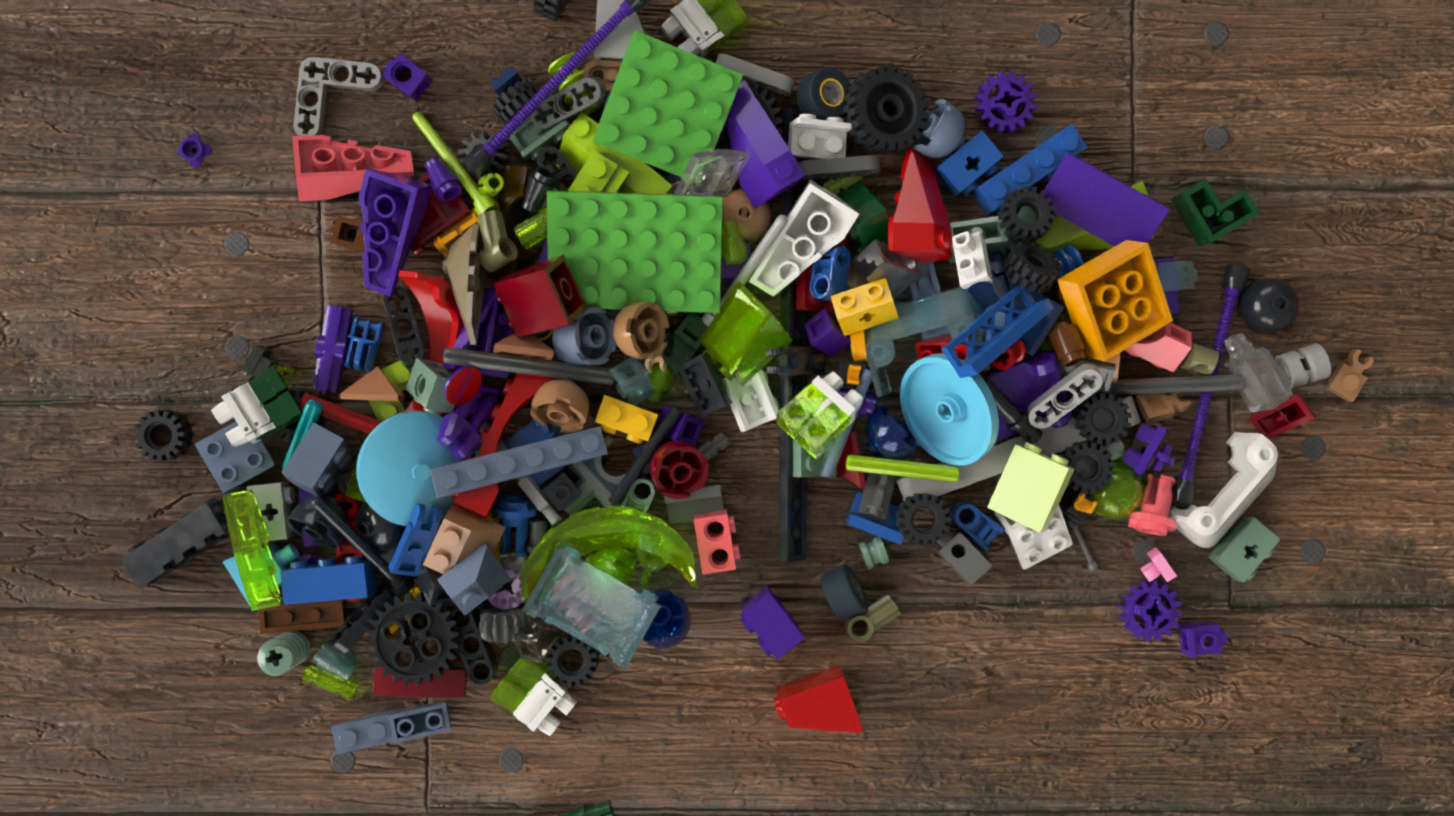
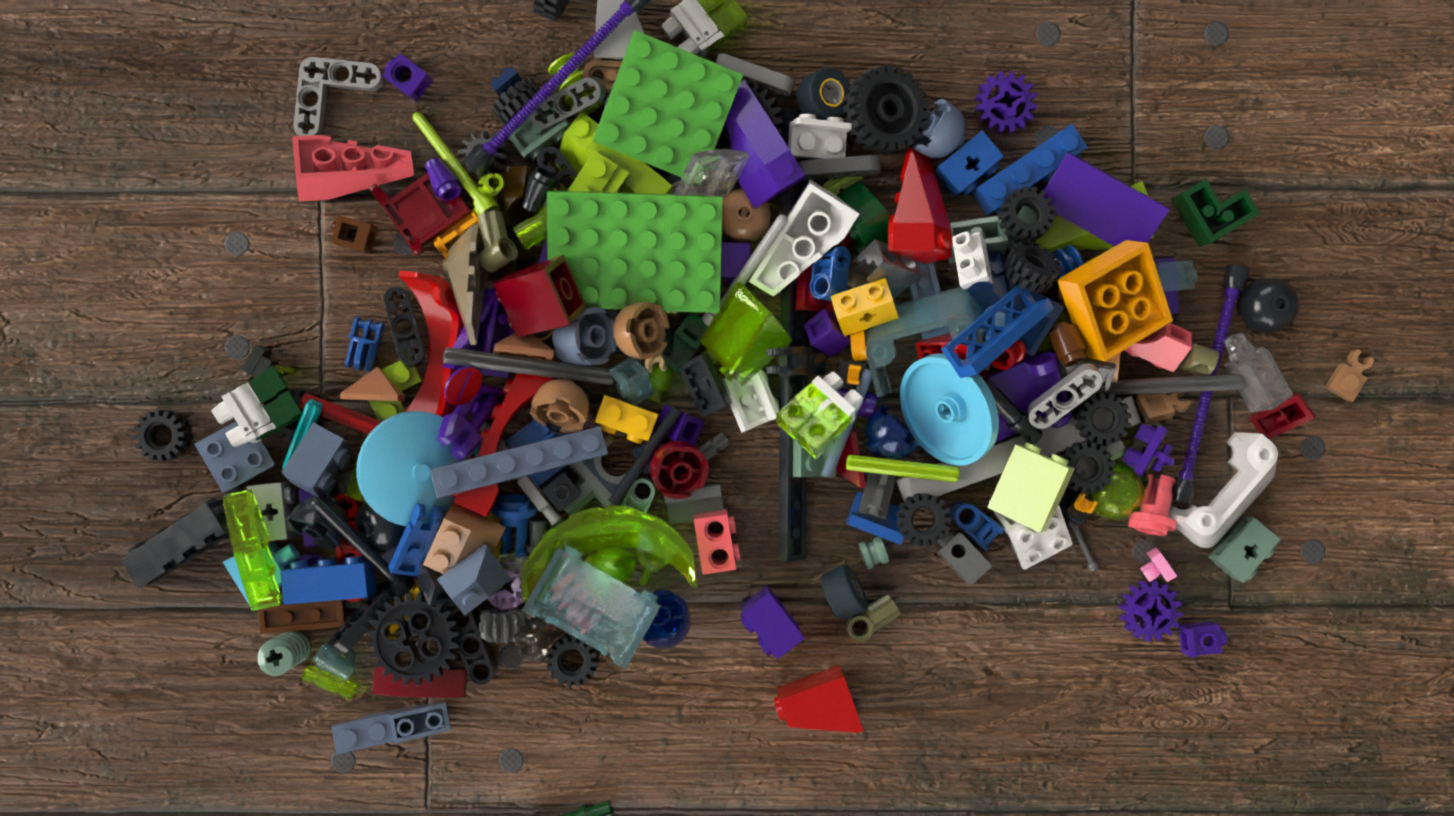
(186, 150): dark purple plate -> none
(332, 349): dark purple piece -> none
(391, 218): dark purple wedge -> none
(428, 385): sand green brick -> none
(531, 695): hips -> none
(733, 245): clear neon green cone -> none
(1305, 365): light grey wheel -> none

